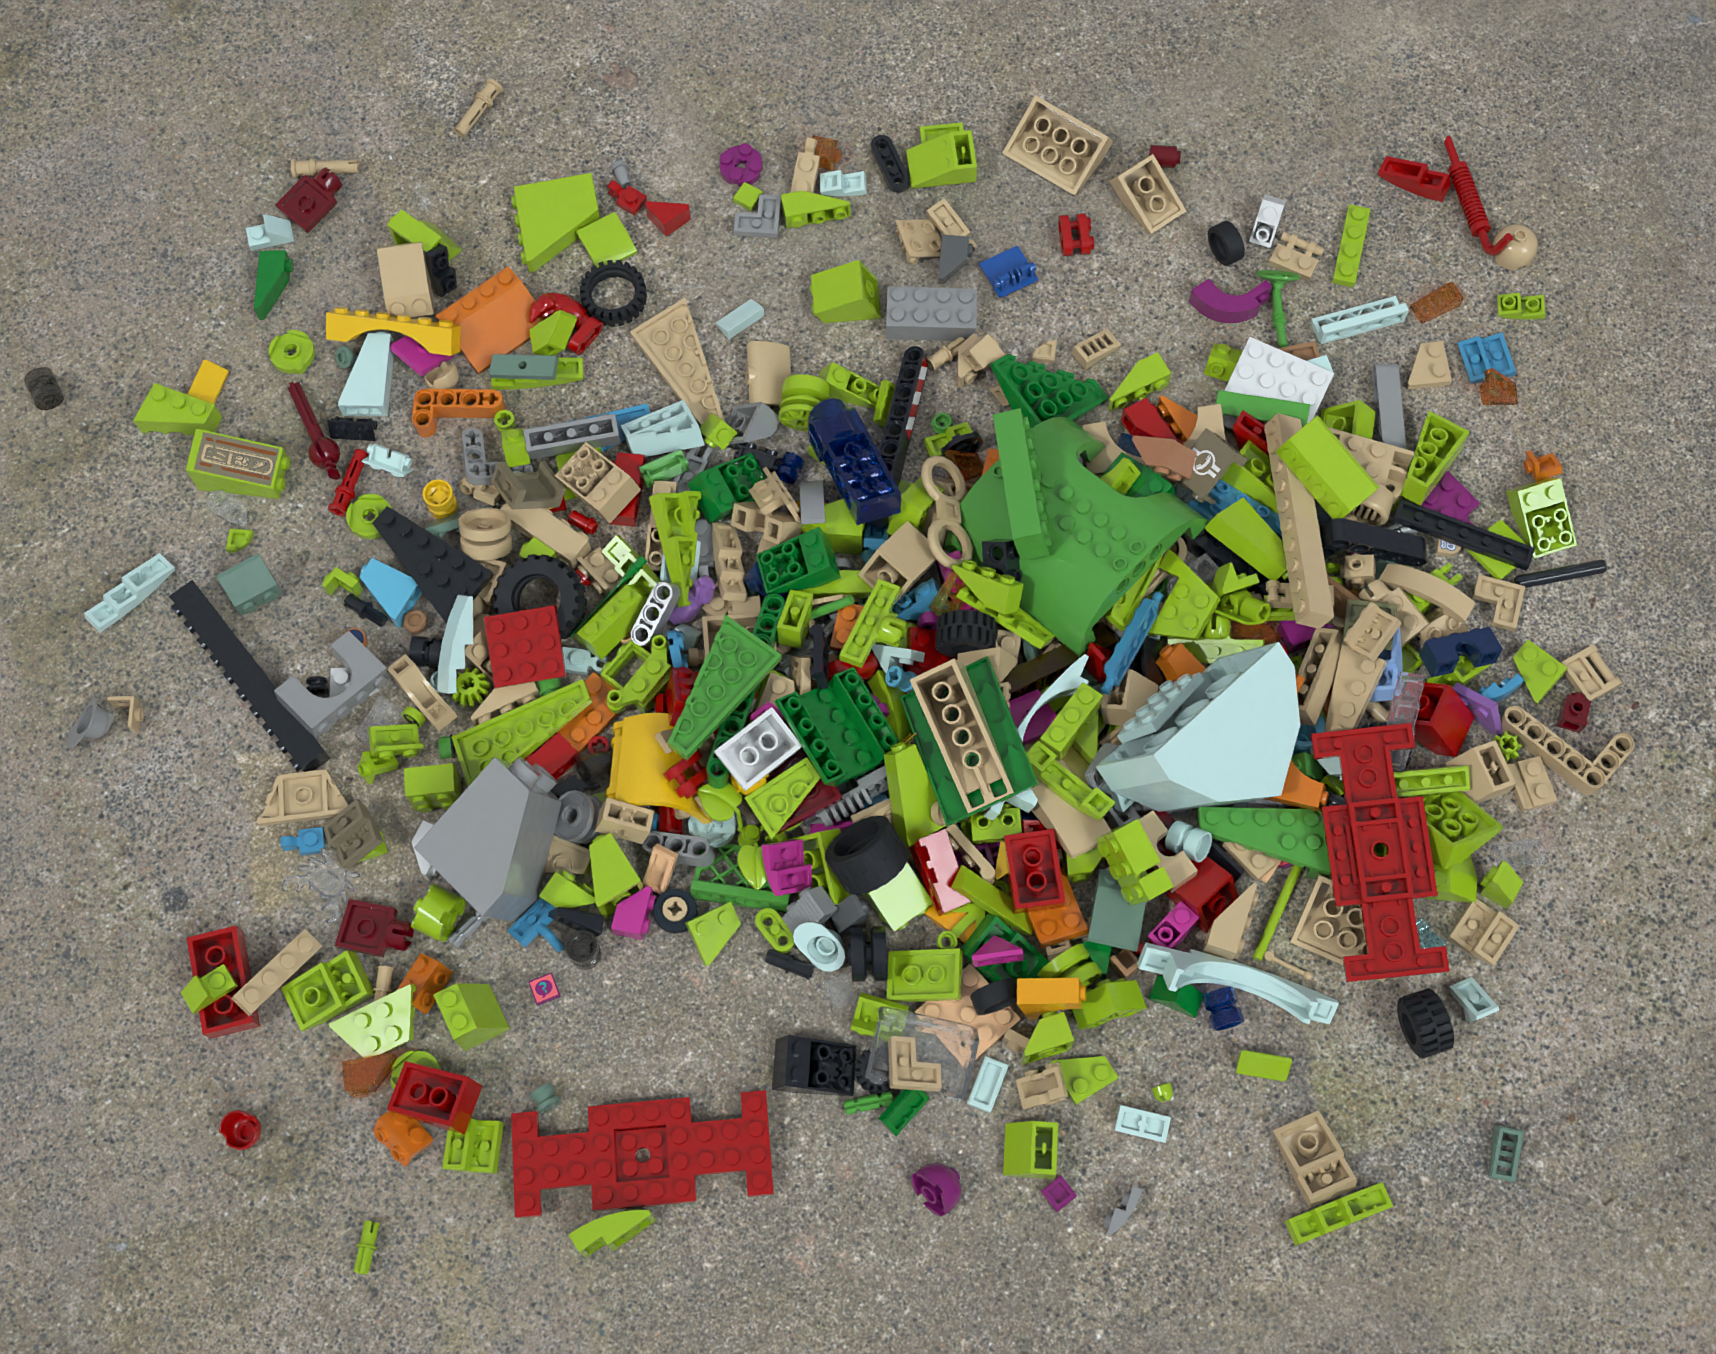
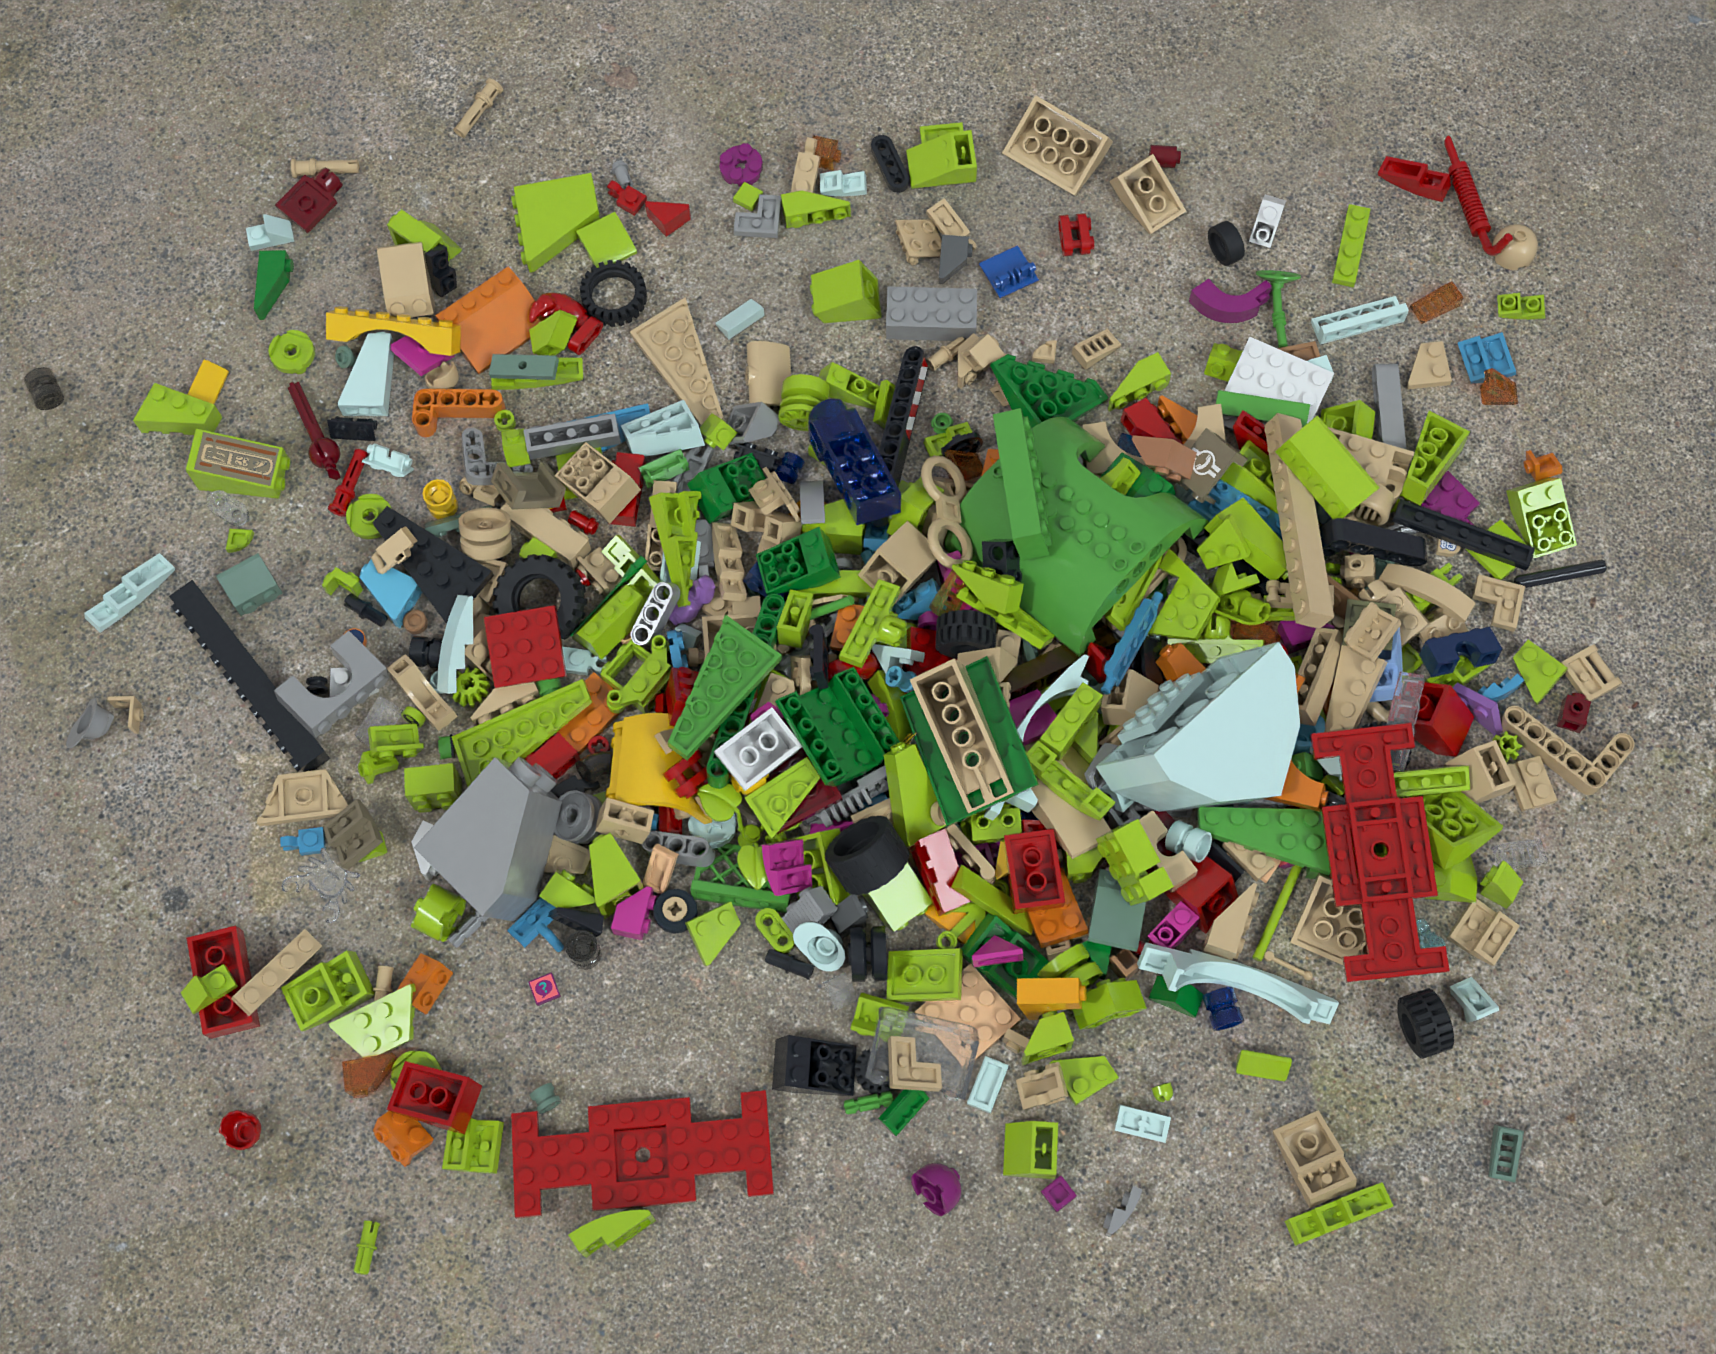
(372, 929): dark red plate -> none
(392, 549): none -> tan piece
(471, 1013): lime slope -> none
(994, 996): black tyre -> none
(1224, 545): none -> lime wing
(1292, 261): tan plate -> none

